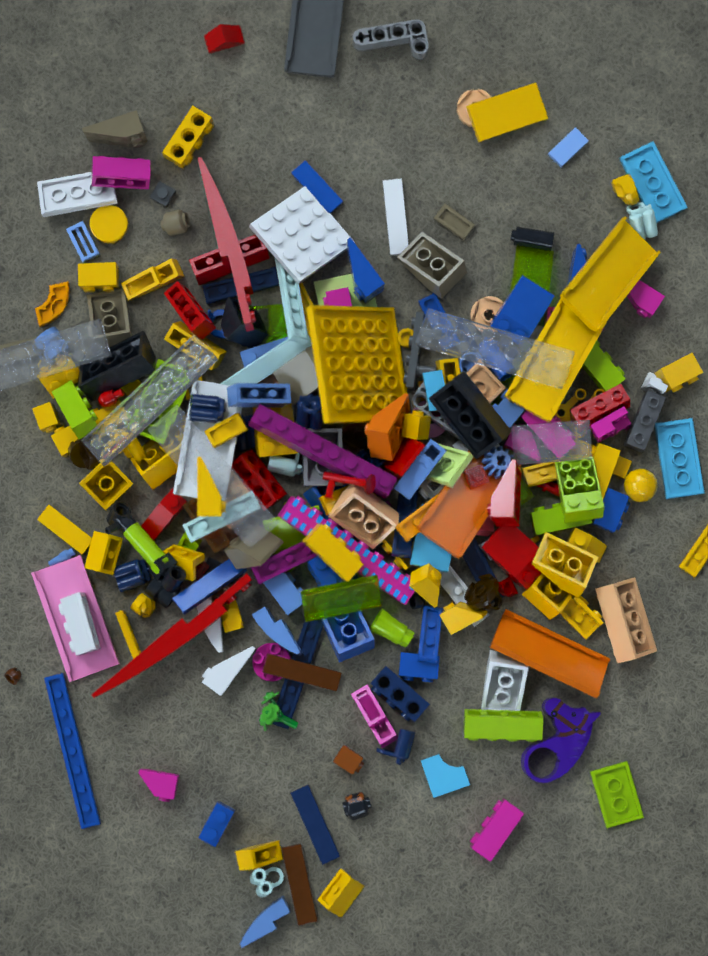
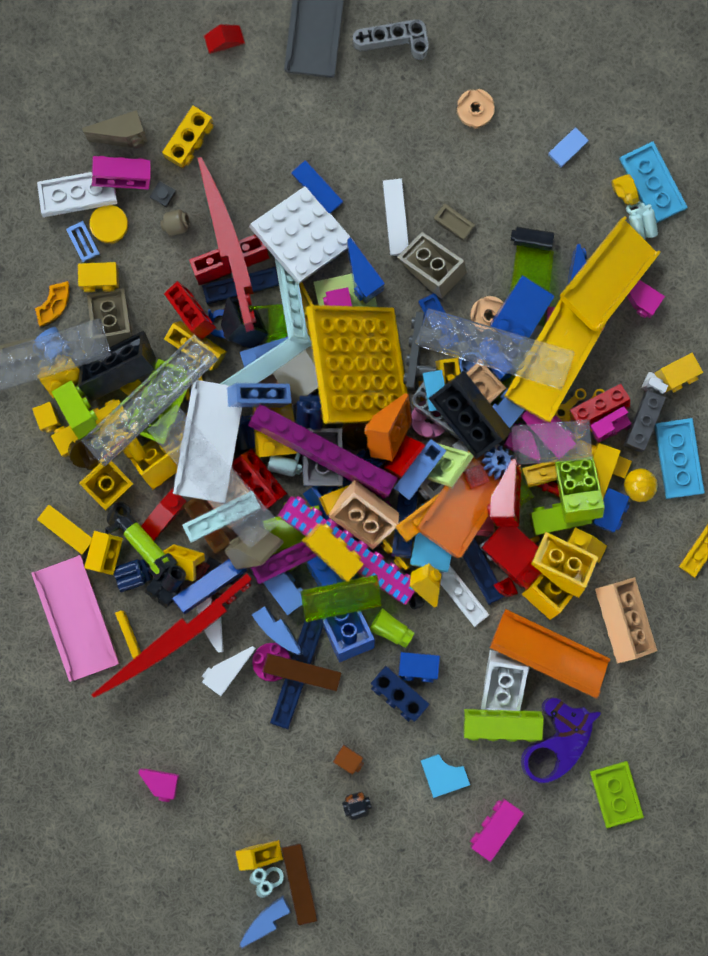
(13, 676): reddish brown hinge -> none
(63, 556): medium blue piece -> none
(72, 751): blue tile -> none
(79, 623): white slope -> none
(110, 397): red cylinder -> none
(143, 605): yellow rock -> none
(152, 279): yellow slope -> none
(185, 542): lime plate -> none
(206, 408): dark blue piece -> none
(208, 496): yellow slope -> none
(216, 823): blue brick -> none
(226, 430): yellow tile -> none
(232, 619): yellow rock -> none
(270, 715): bright green plant -> none
(315, 824): dark blue tile -> none
(340, 893): yellow panel -> none
(368, 483): red piece -> none
(374, 716): dark pink slope -> none
(402, 748): dark blue piece -> none
(403, 337): yellow tile -> none
(416, 425): yellow brick -> none
(430, 634): blue tile -> none
(460, 616): yellow slope -> none
(483, 592): dark brown tile -> none
(507, 112): yellow tile -> none
(581, 616): yellow bracket -> none
(601, 369): lime brick -> none

